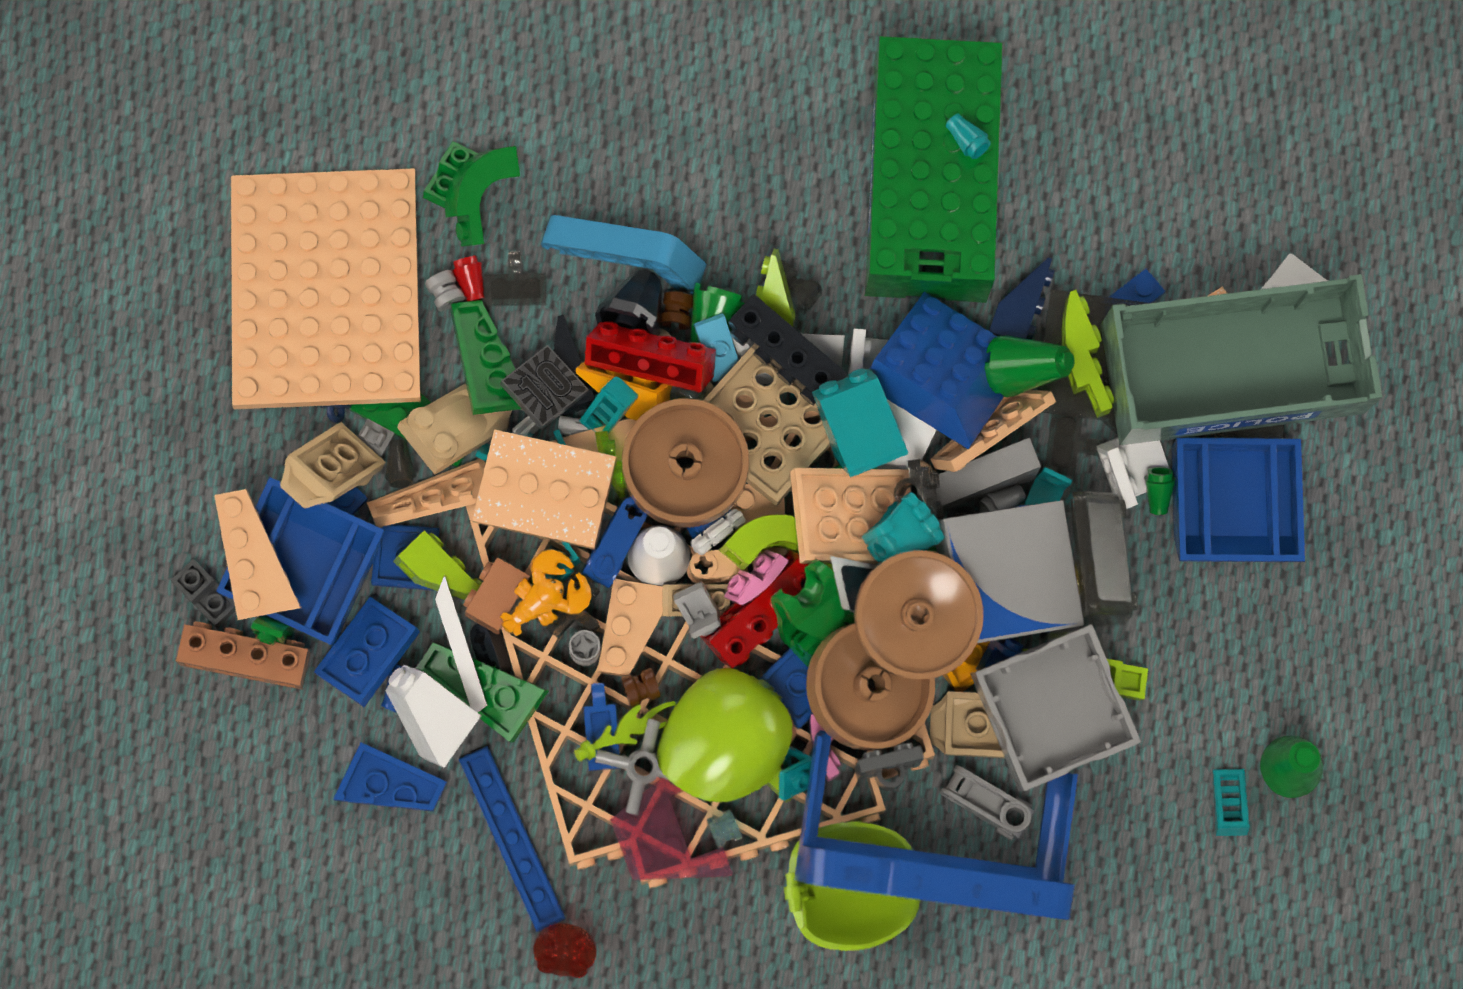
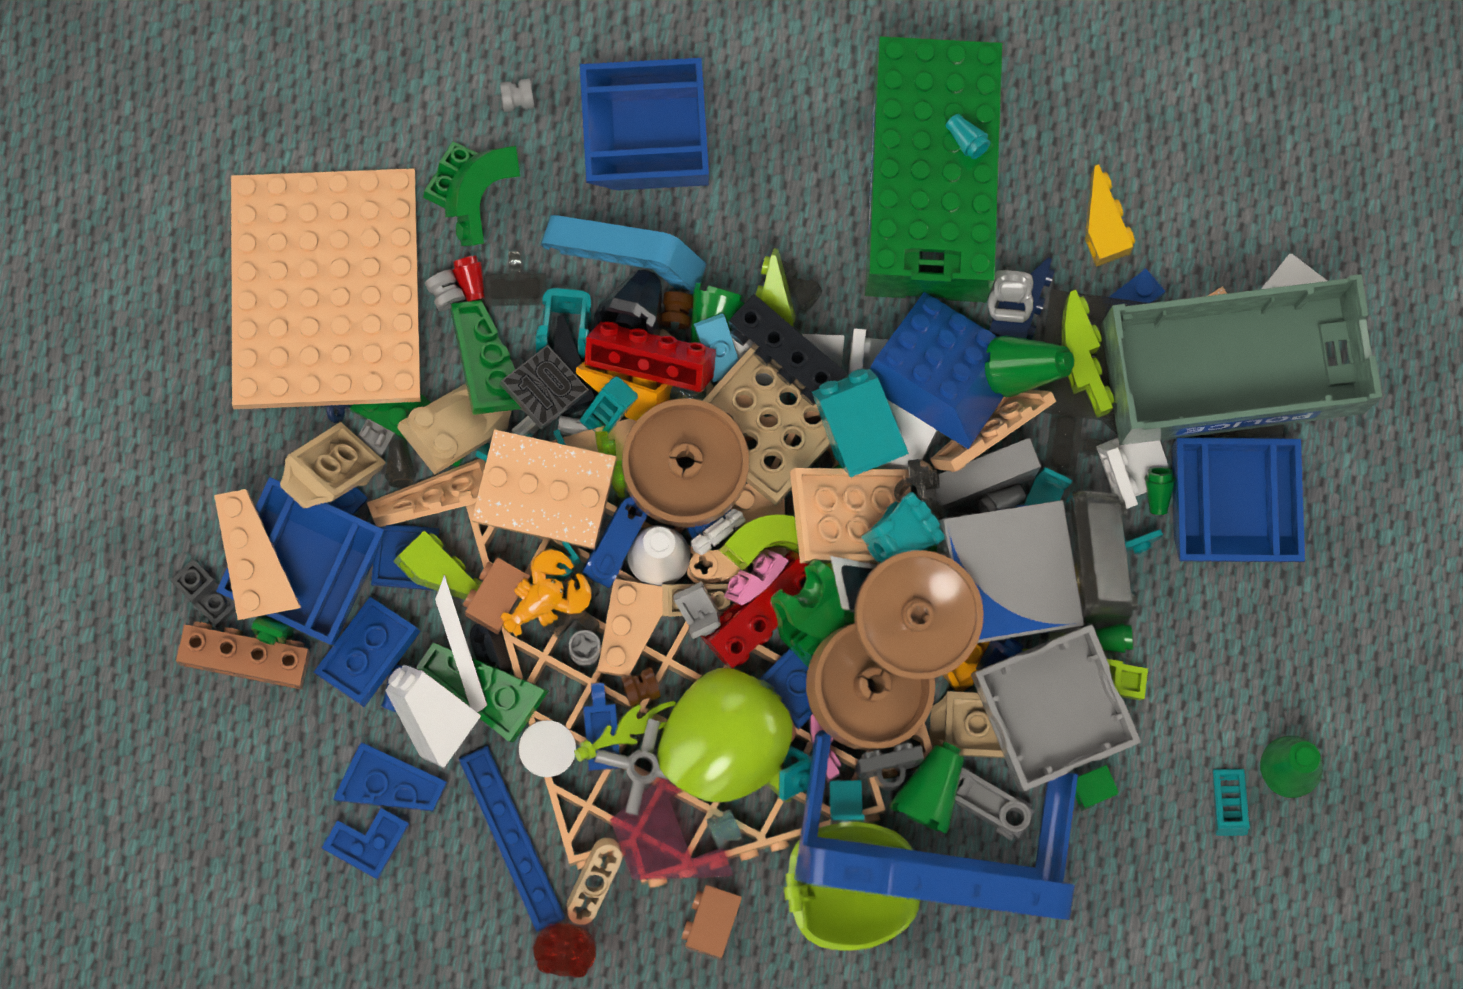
(369, 851): none -> blue plate
(516, 95): none -> light grey wheel
(547, 748): none -> white sticker
(556, 301): none -> teal piece
(597, 894): none -> tan beam
(644, 124): none -> blue slope
(712, 921): none -> nougat brick
(846, 801): none -> teal bracket
(932, 789): none -> green cone
(1011, 287): none -> light grey piece
(1095, 788): none -> green panel
(1105, 229): none -> yellow slope
(1115, 637): none -> green cone
(1143, 543): none -> teal bracket

